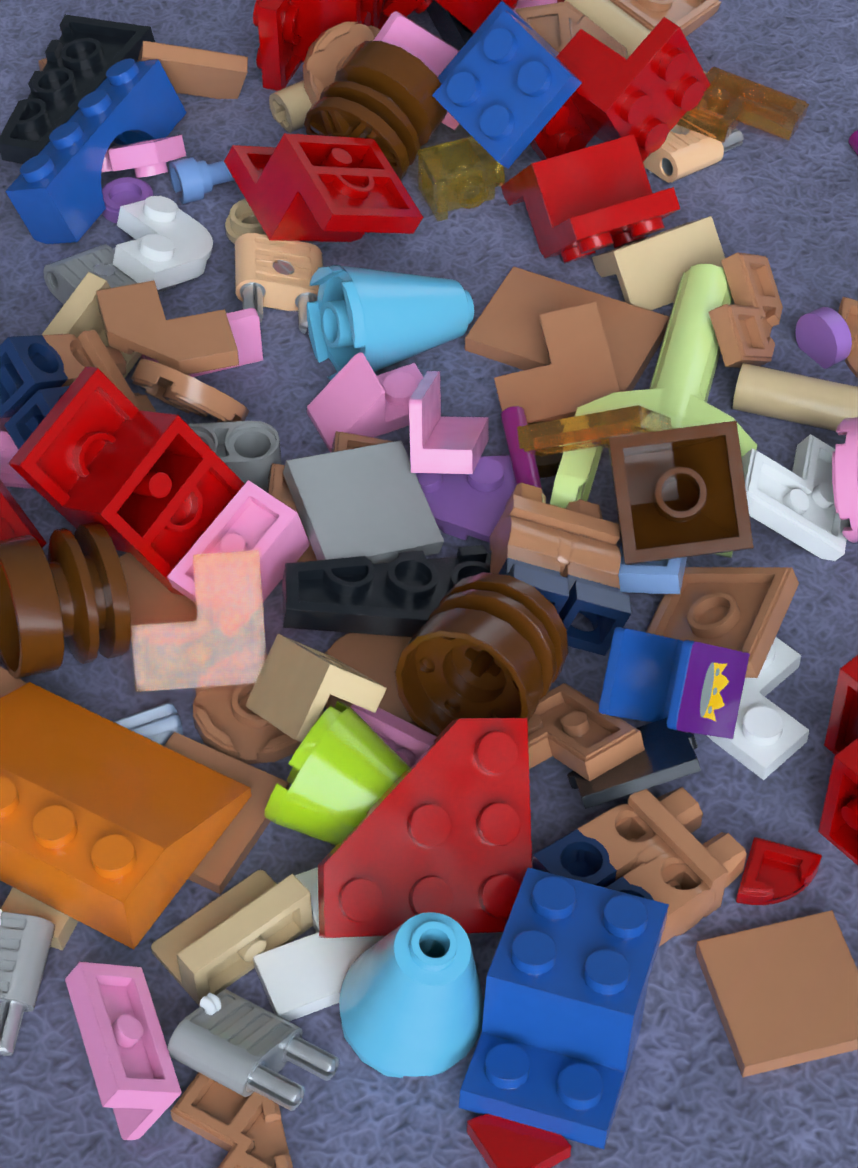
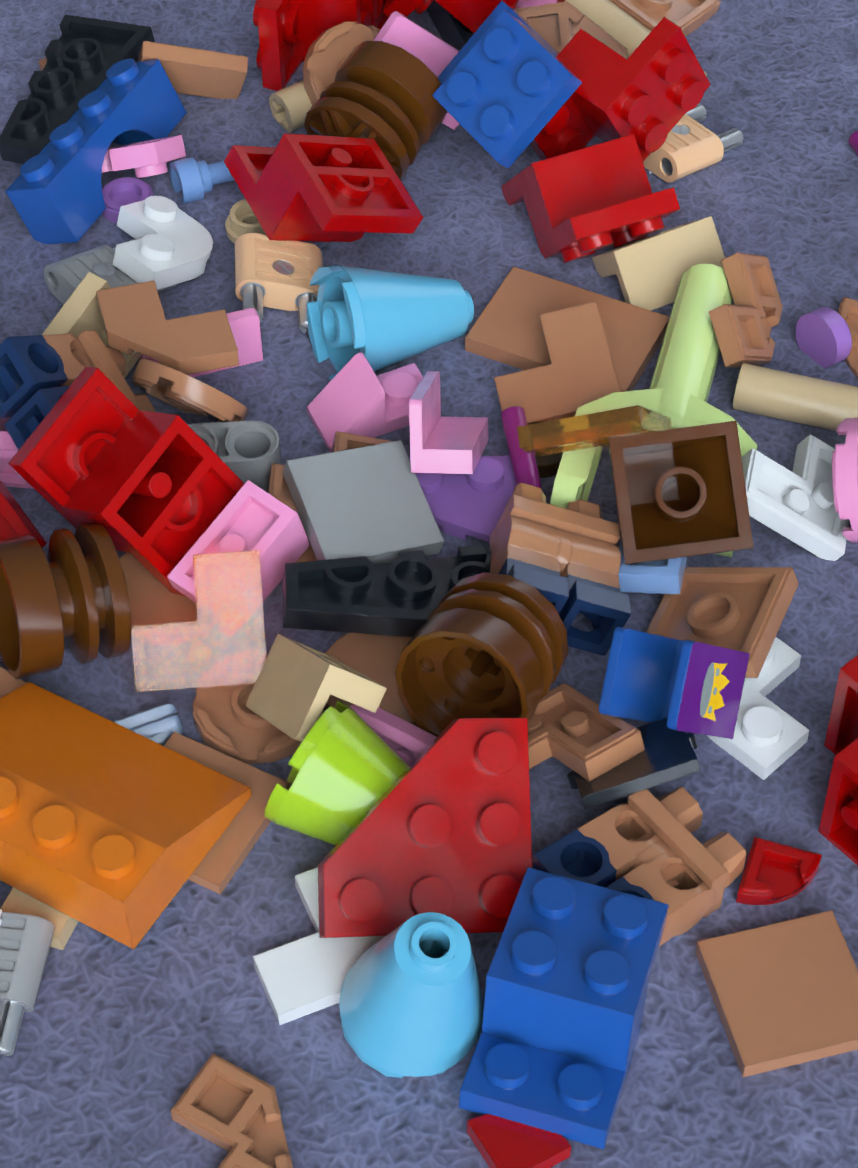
(123, 1044): bright pink panel -> none
(224, 936): tan panel -> none
(247, 1048): light grey piece -> none
(457, 176): clear yellow brick -> none
(737, 100): clear orange tile -> none

